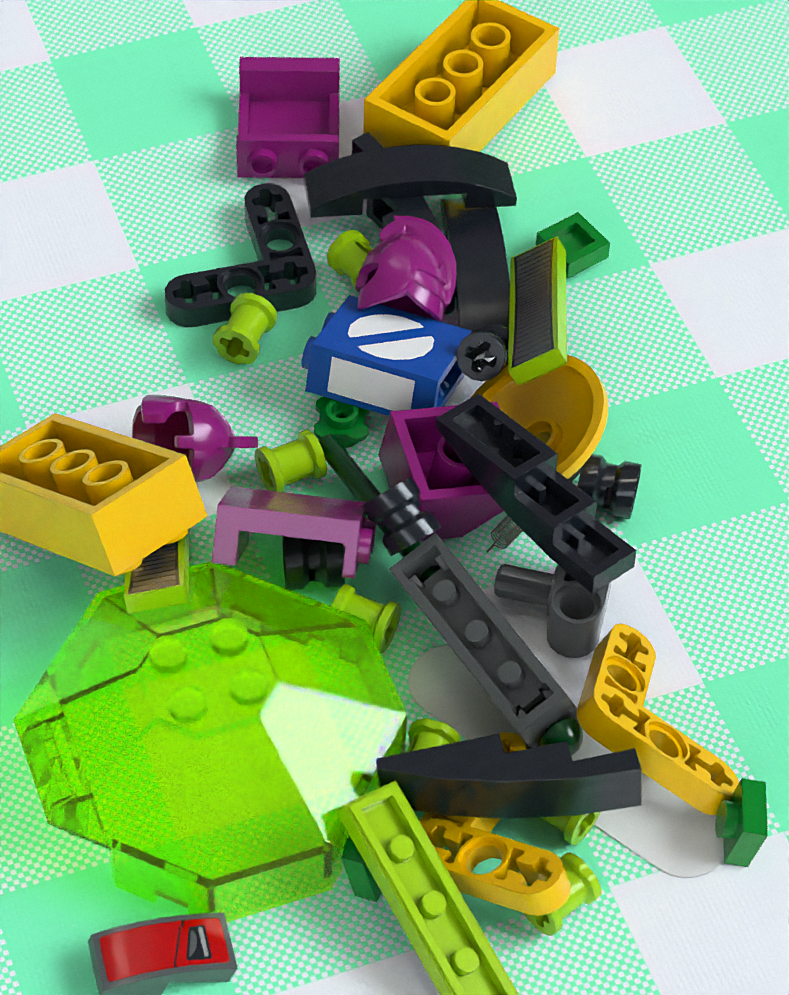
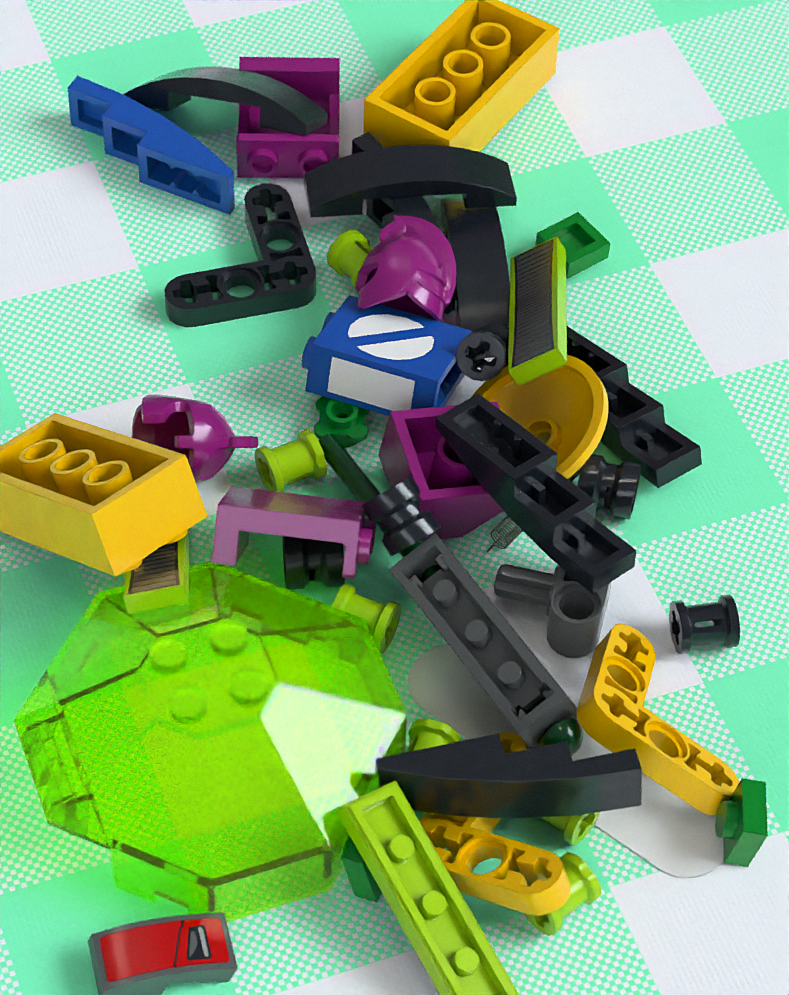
(162, 150): none -> blue slope
(248, 322): lime bush -> none
(280, 105): none -> black slope
(635, 420): none -> black slope
(722, 613): none -> black bush

